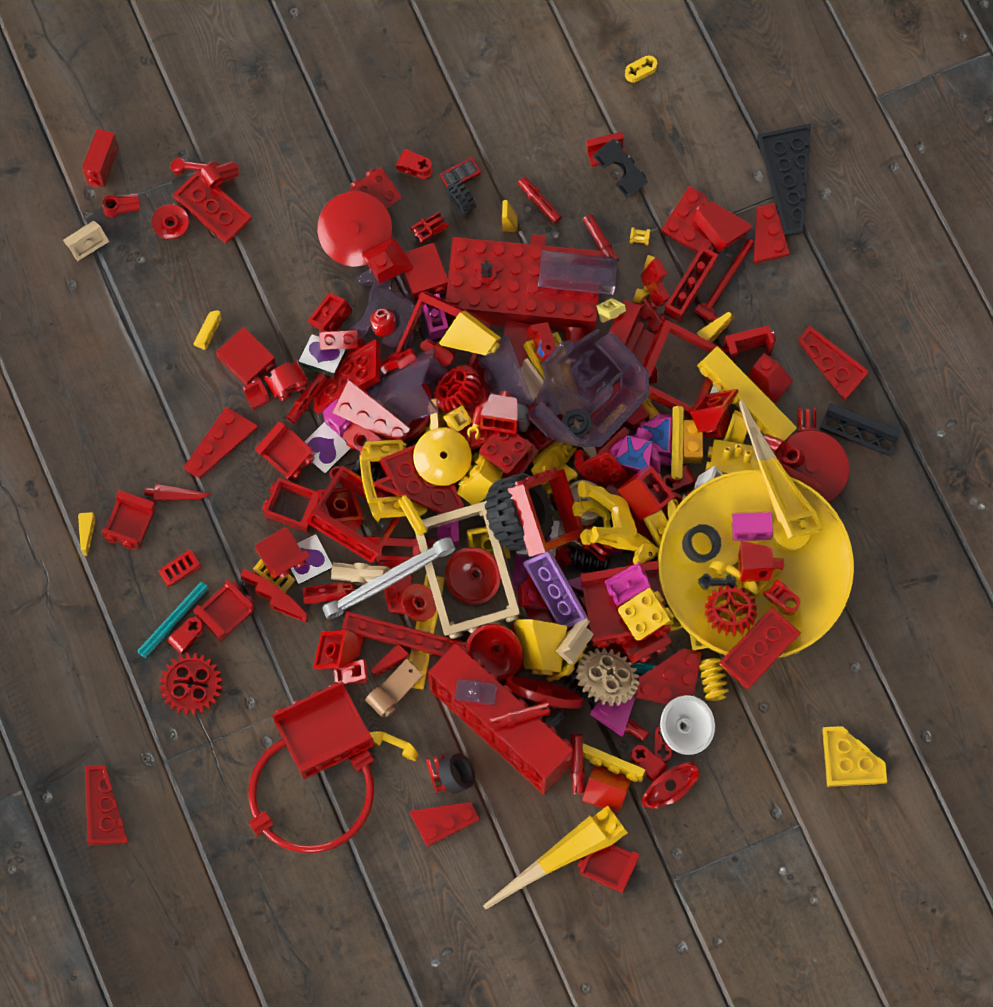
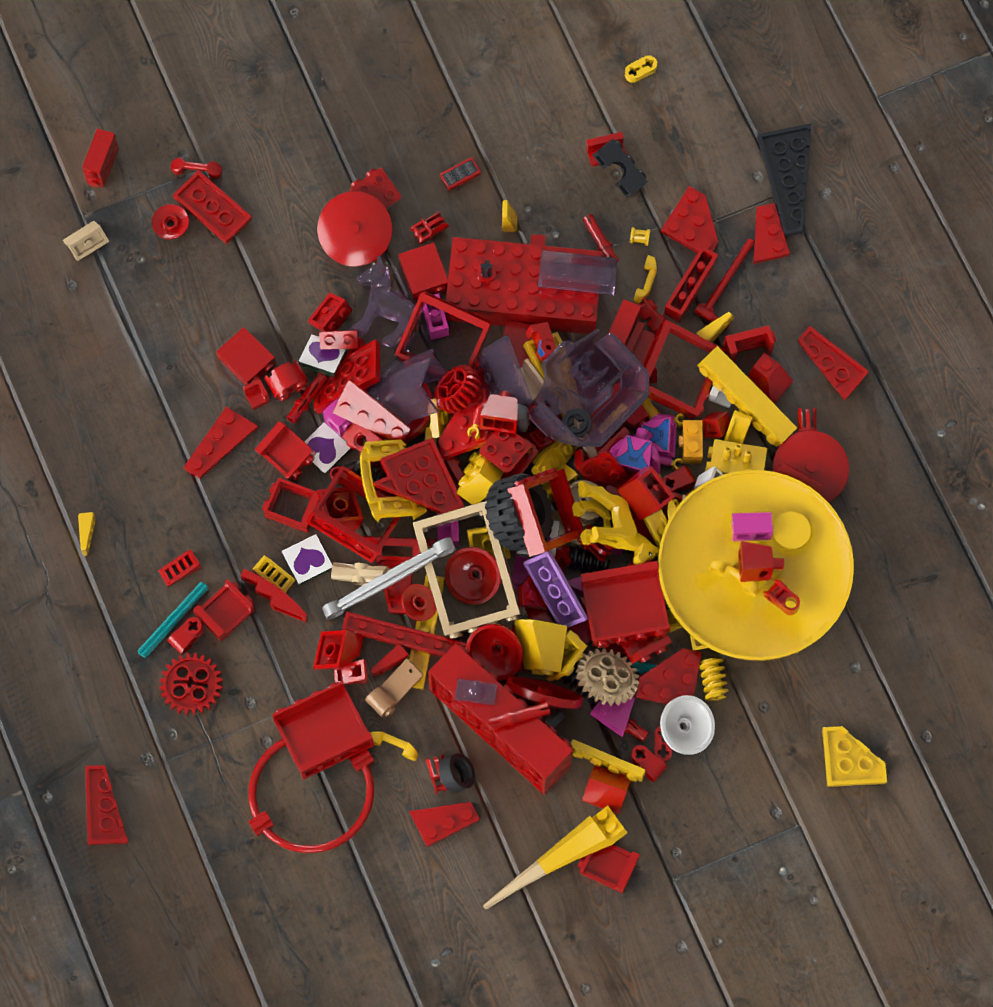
(122, 204): red piece -> none
(129, 520): red panel -> none
(166, 493): red bar -> none
(208, 330): yellow slope -> none
(218, 174): red piece -> none
(281, 553): red bracket -> none
(327, 592): red hinge -> none
(383, 322): red head -> none
(387, 260): red slope -> none
(397, 360): red tile -> none
(412, 515): yellow axle -> none
(414, 165): red piece -> none
(432, 466): yellow dish -> none
(443, 354): red arm -> none
(458, 419): yellow slope -> none
(461, 197): black tyre -> none
(470, 335): yellow slope -> none
(533, 193): red pin -> none
(575, 334): red piece -> none
(575, 641): tan panel -> none
(577, 772): red pin -> none
(610, 309): light yellow bracket -> none
(627, 584): dark pink hinge -> none
(645, 614): yellow bracket -> none
(652, 278): red plate -> none
(677, 442): yellow axle -> none
(684, 777): red piece -> none
(707, 581): black bar -> none
(712, 409): red slope -> none
(713, 536): black tyre -> none
(715, 614): red gear -> none
(720, 225): red slope -> none
(759, 648): red tile -> none
(784, 450): red piece -> none
(789, 503): yellow plate -> none
(863, 423): black fence -> none

